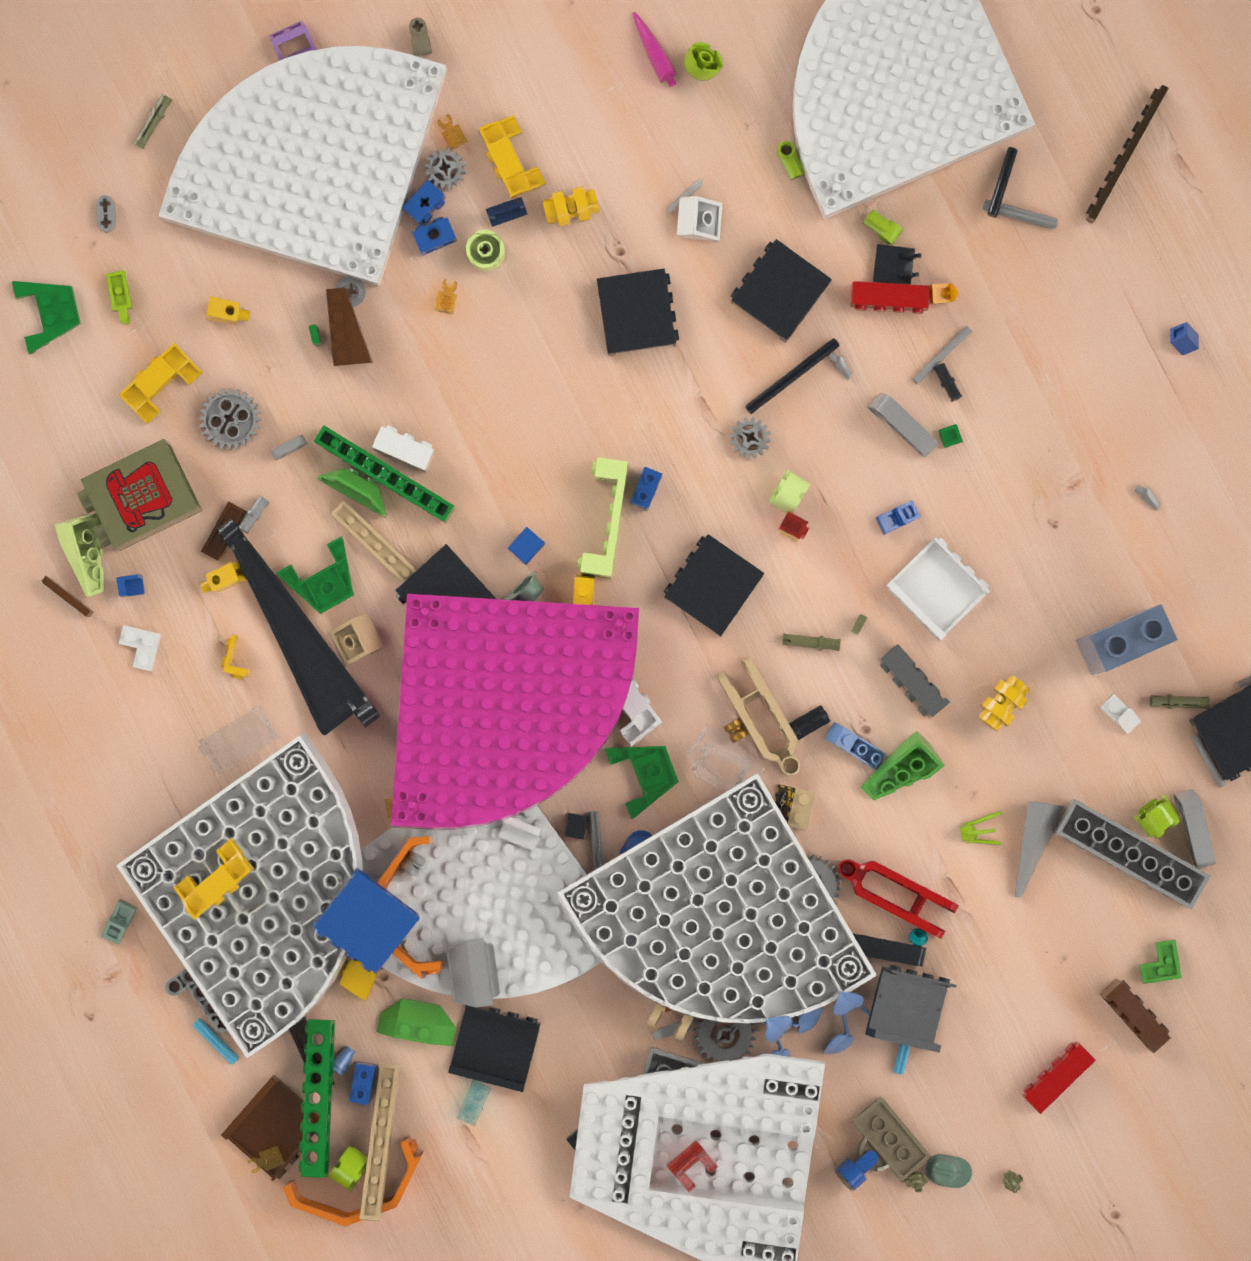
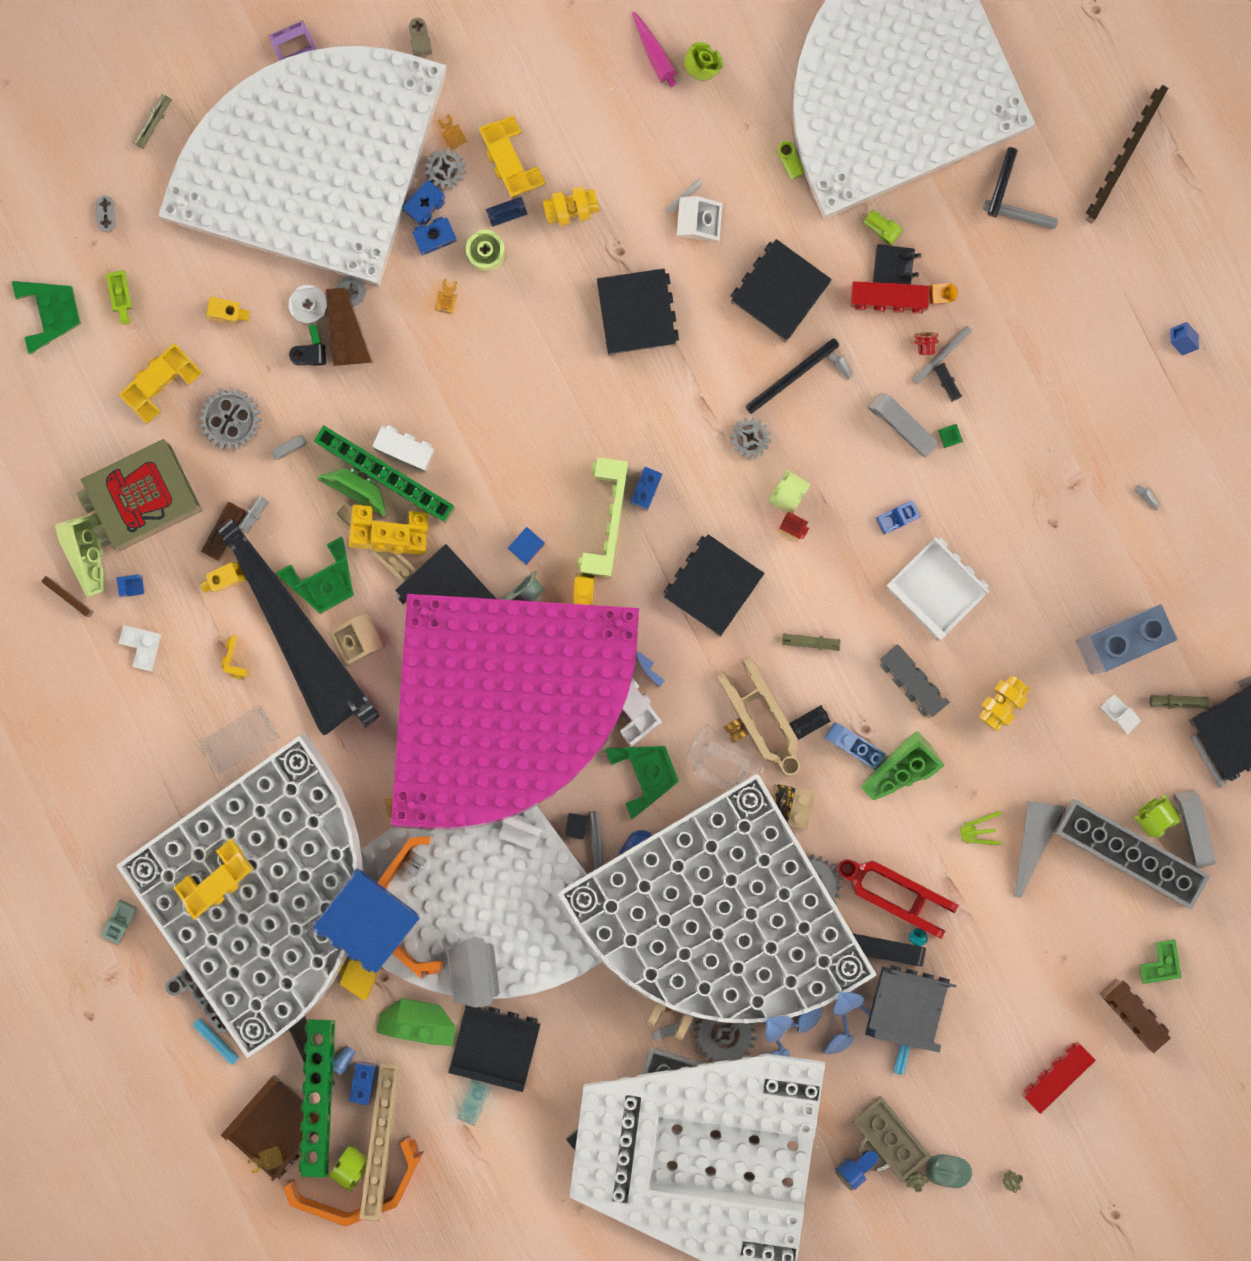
(312, 355): none -> black piece
(314, 295): none -> white plate
(388, 536): none -> yellow bracket
(646, 664): none -> medium blue slope
(686, 1160): clear red connector -> none
(859, 624): olive tile -> none
(926, 342): none -> red piece

